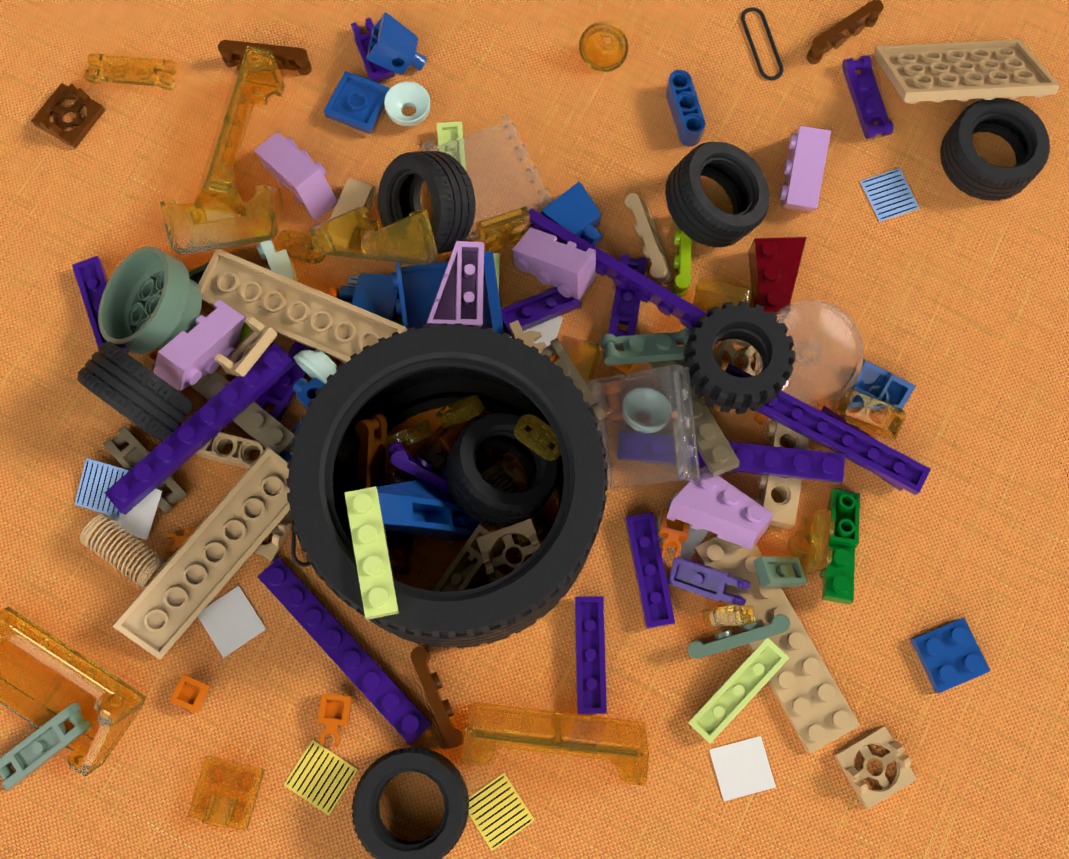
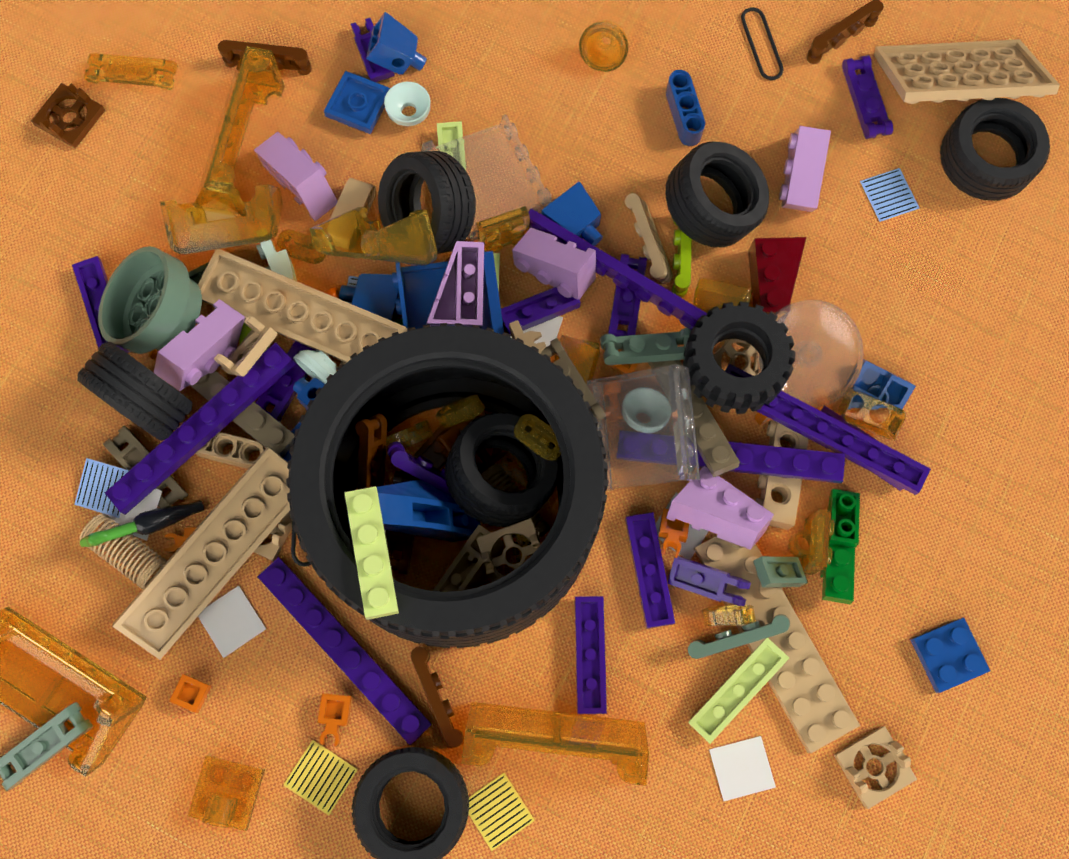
(144, 523): none -> black piece

